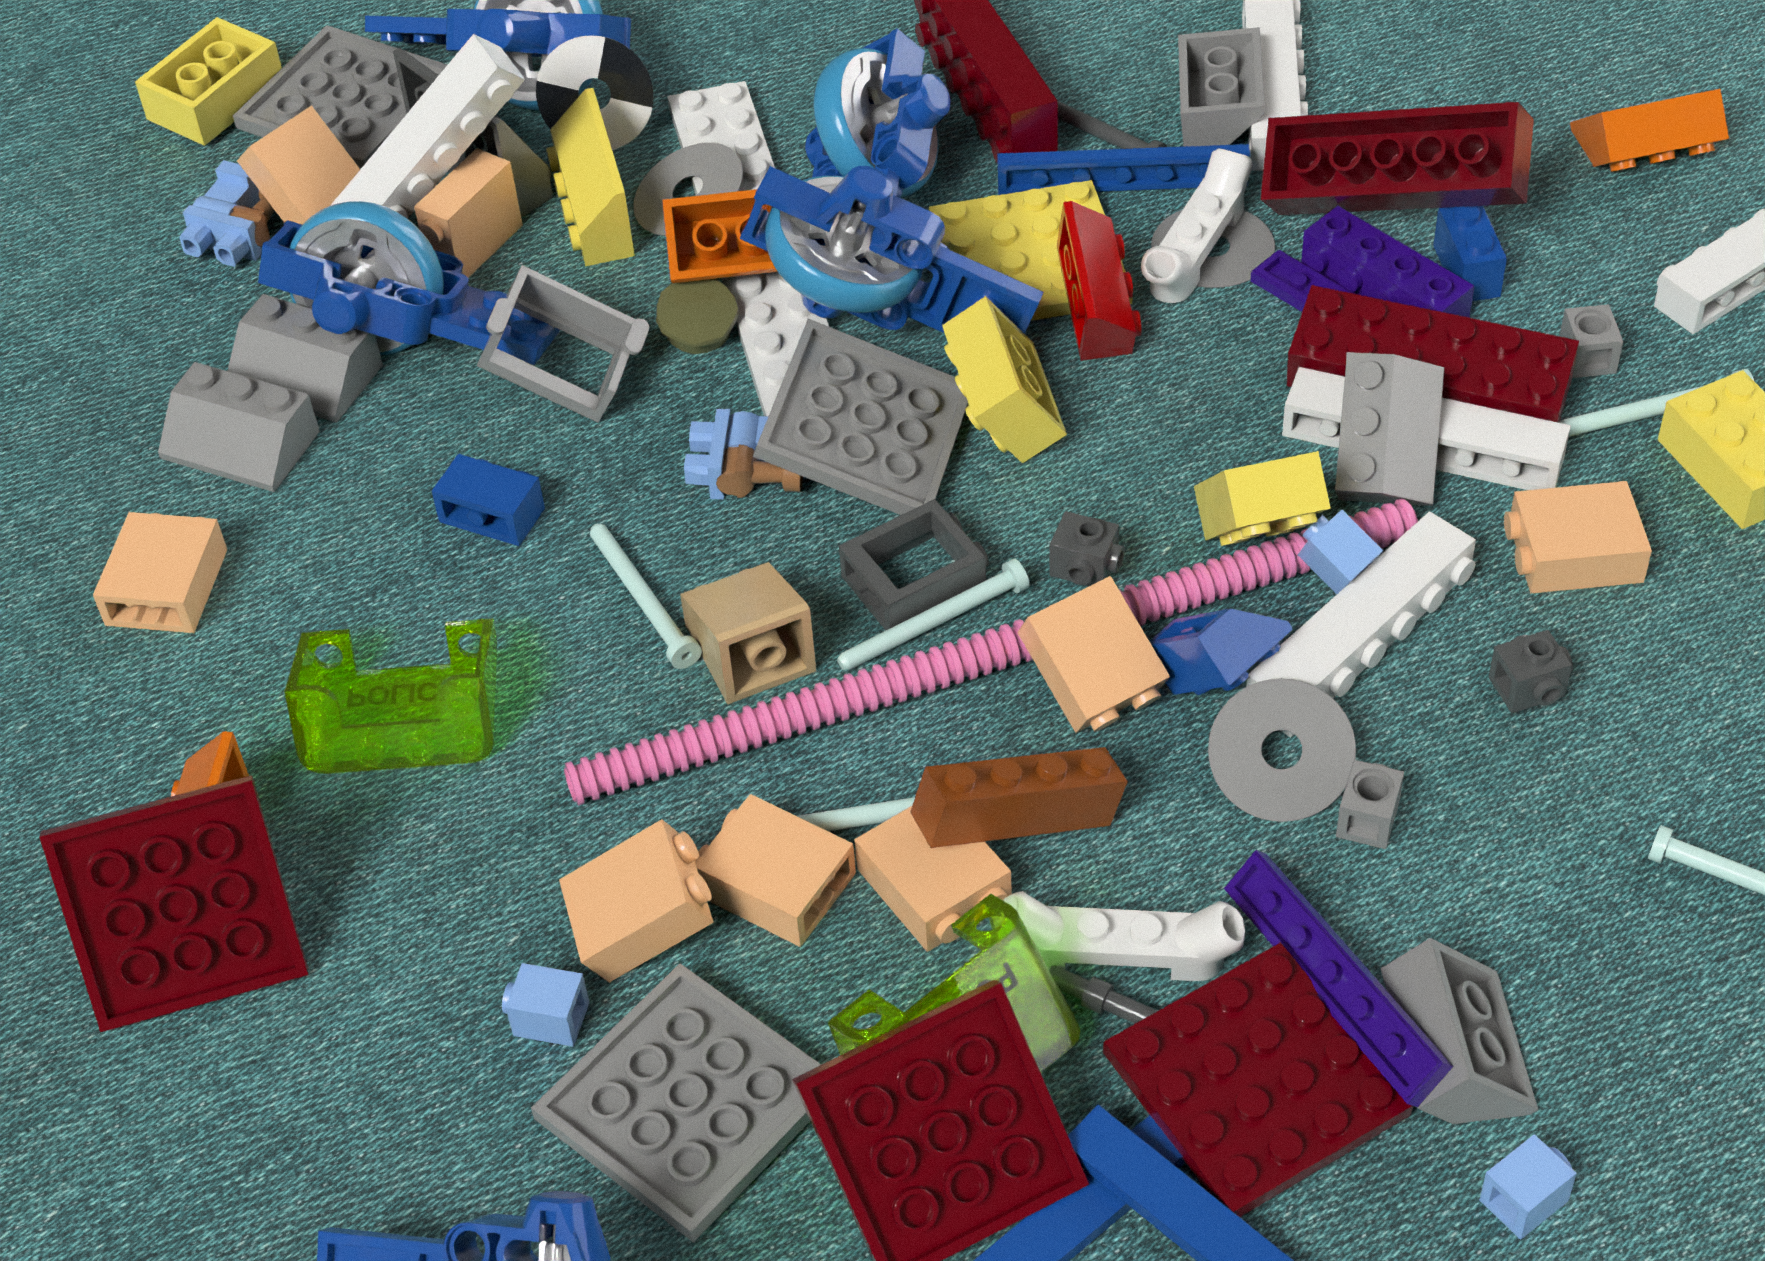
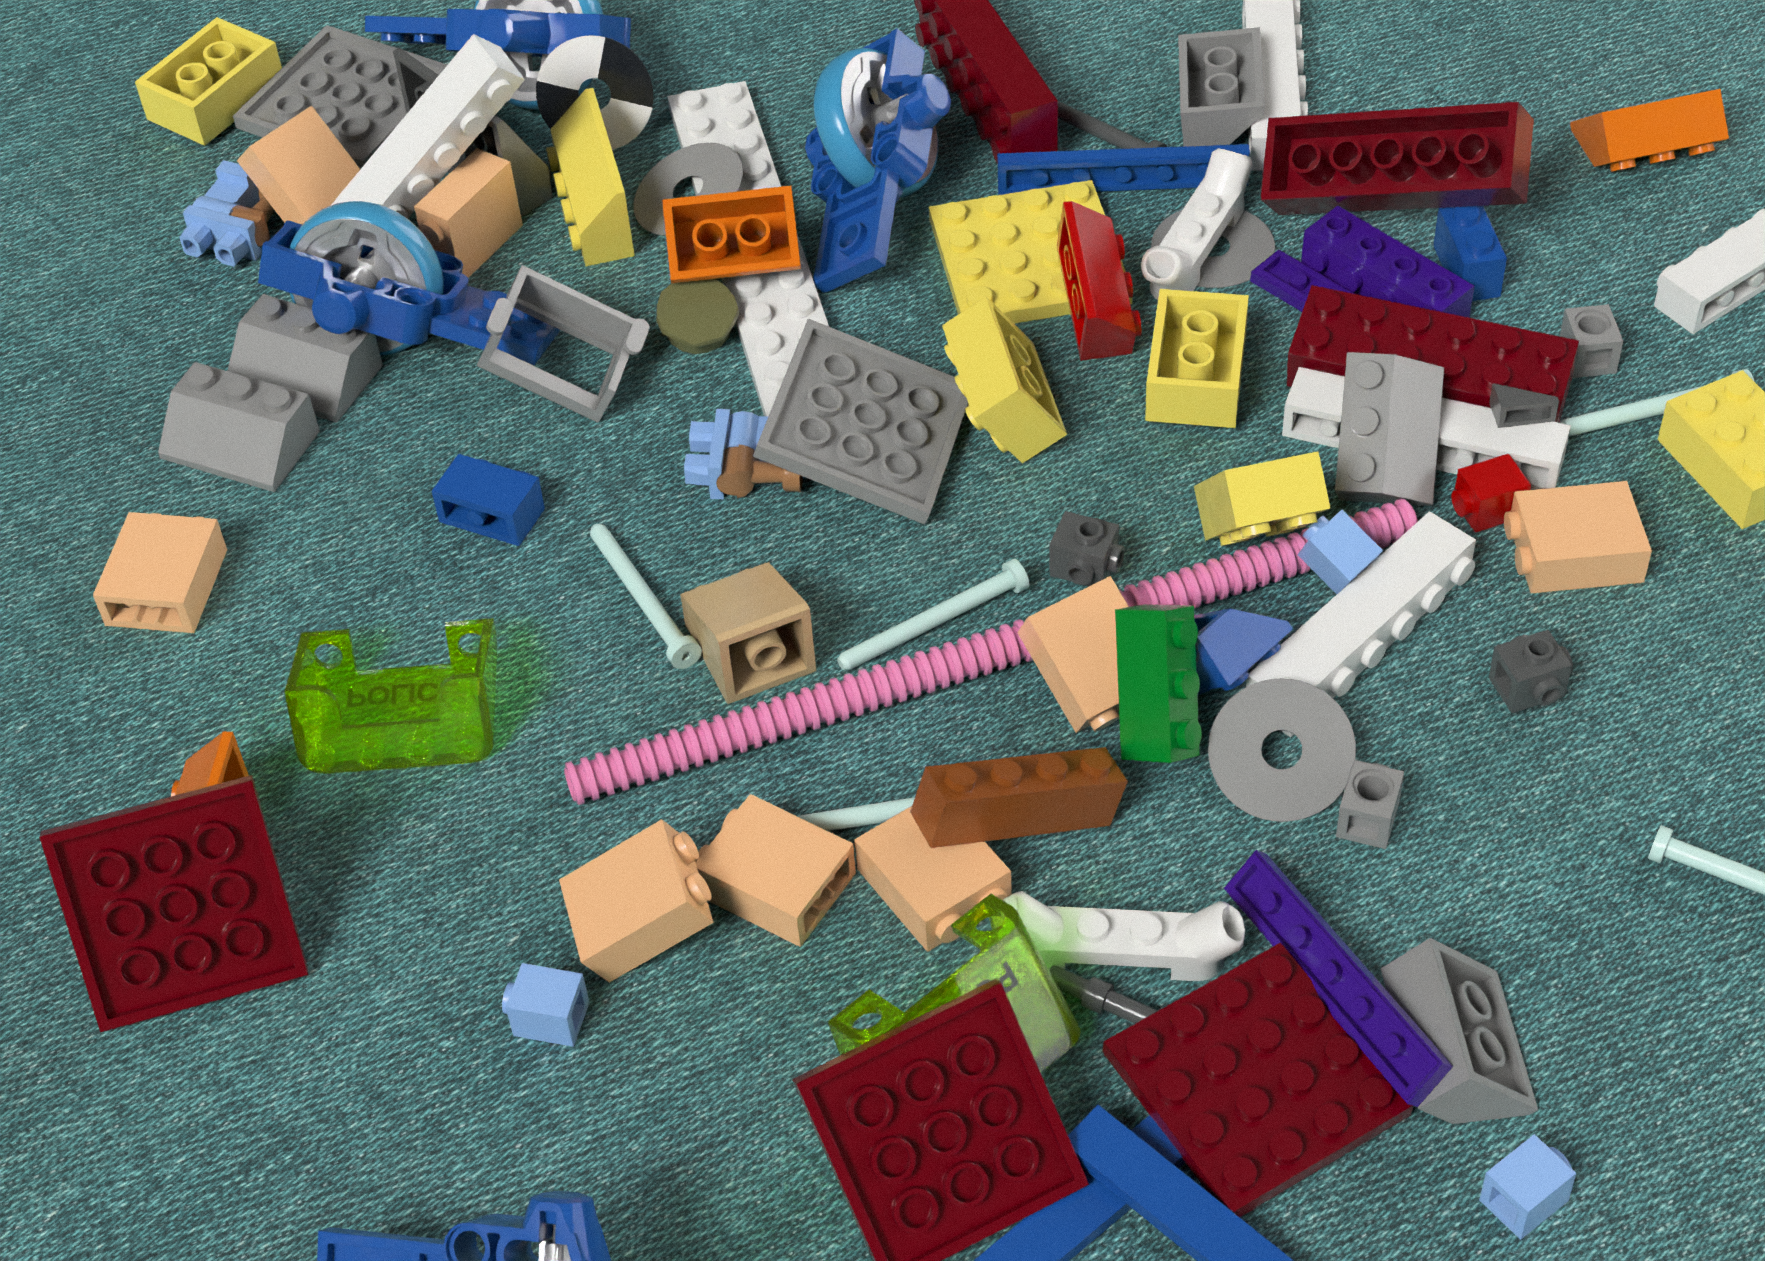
(681, 1101): light grey plate -> none
(832, 221): blue piece -> none
(891, 605): dark grey window -> none
(1157, 683): none -> green brick
(1196, 358): none -> light yellow brick
(1487, 491): none -> red brick
(1521, 407): none -> dark grey piece

